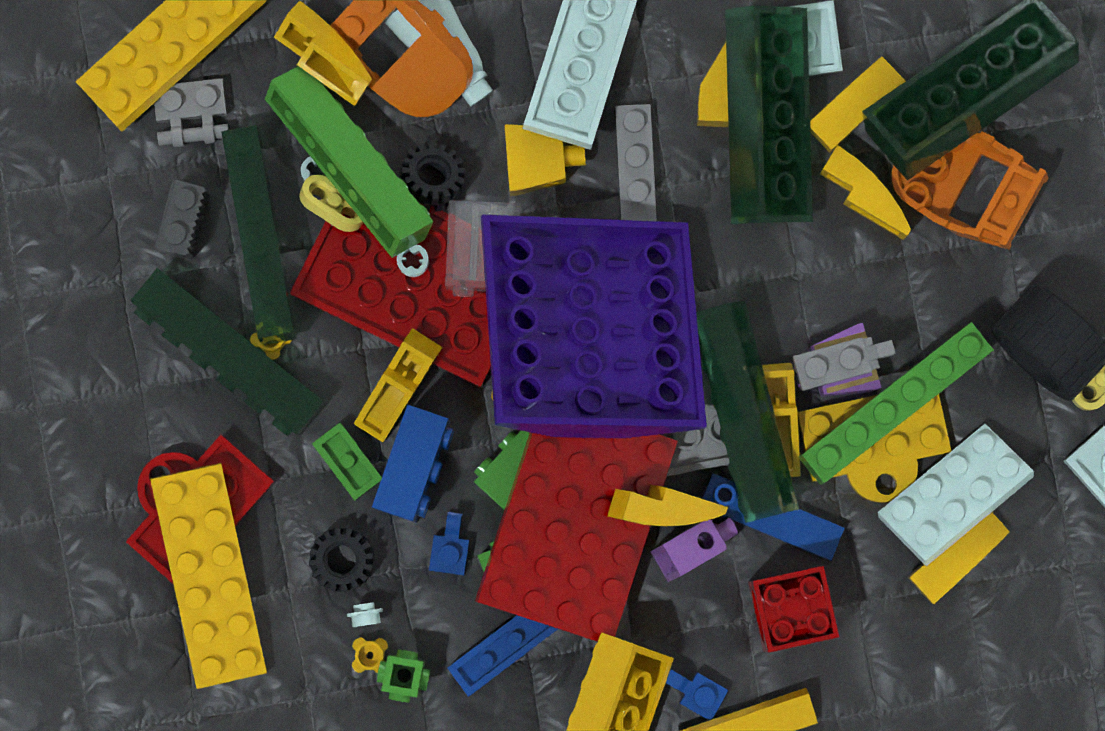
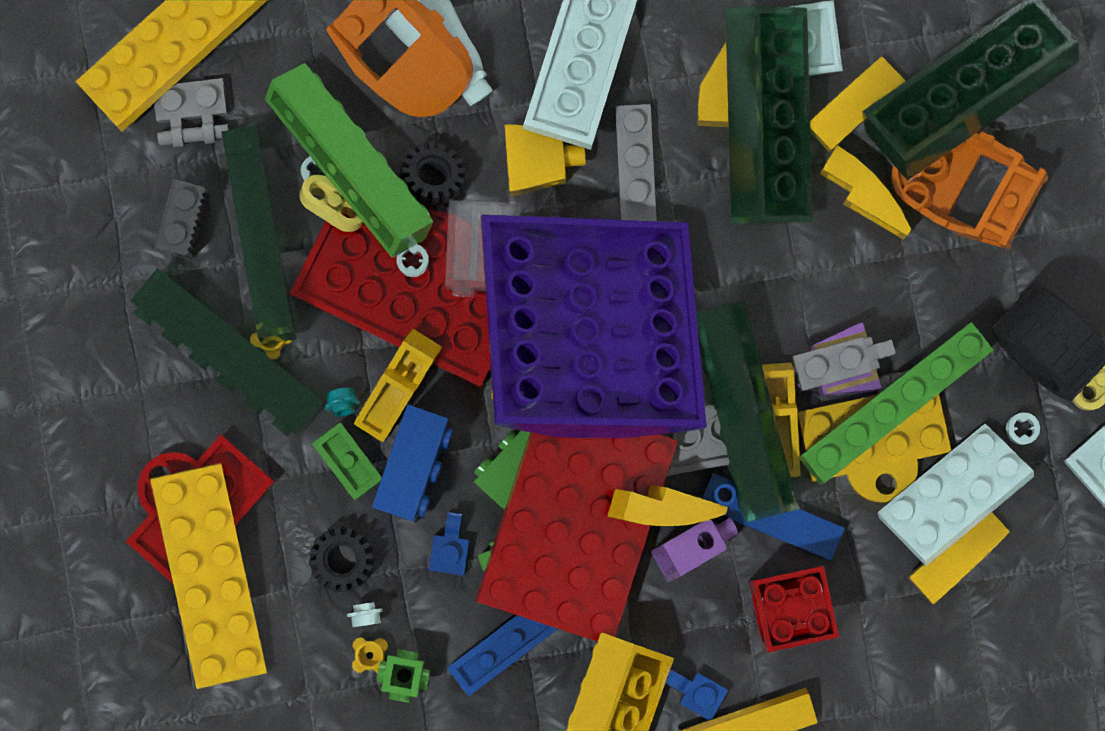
(323, 53): yellow slope -> none
(341, 402): none -> teal plate
(1024, 439): none -> light aqua bush

